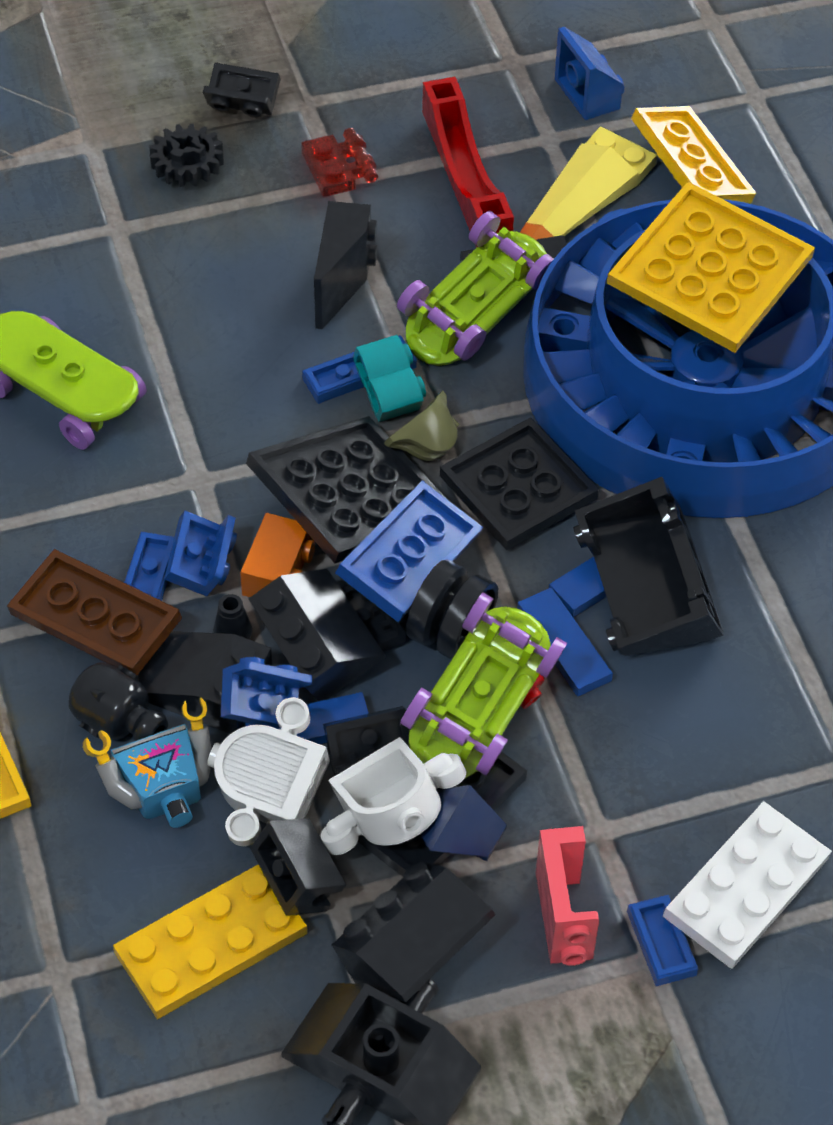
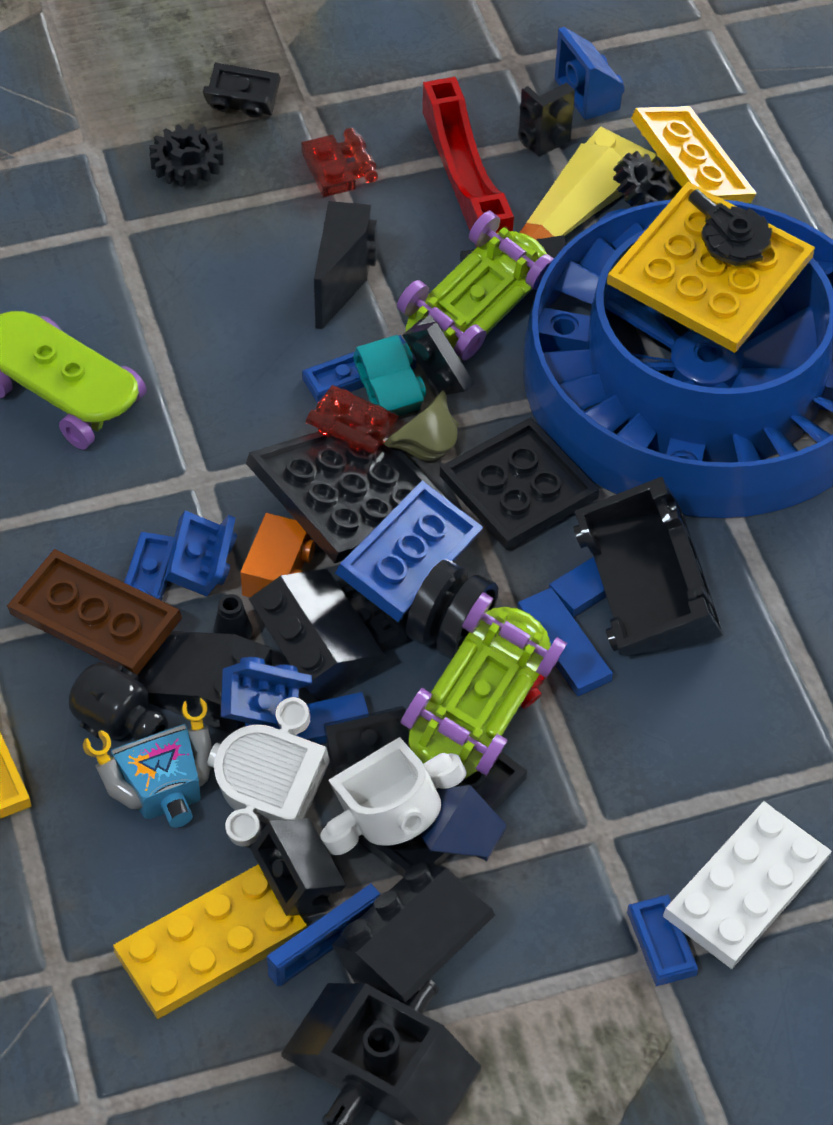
(317, 938): none -> blue tile
(352, 420): none -> clear red plate
(437, 357): none -> black bracket
(546, 118): none -> black bracket
(559, 863): coral panel -> none
(643, 180): none -> black gear
(734, 233): none -> black piece

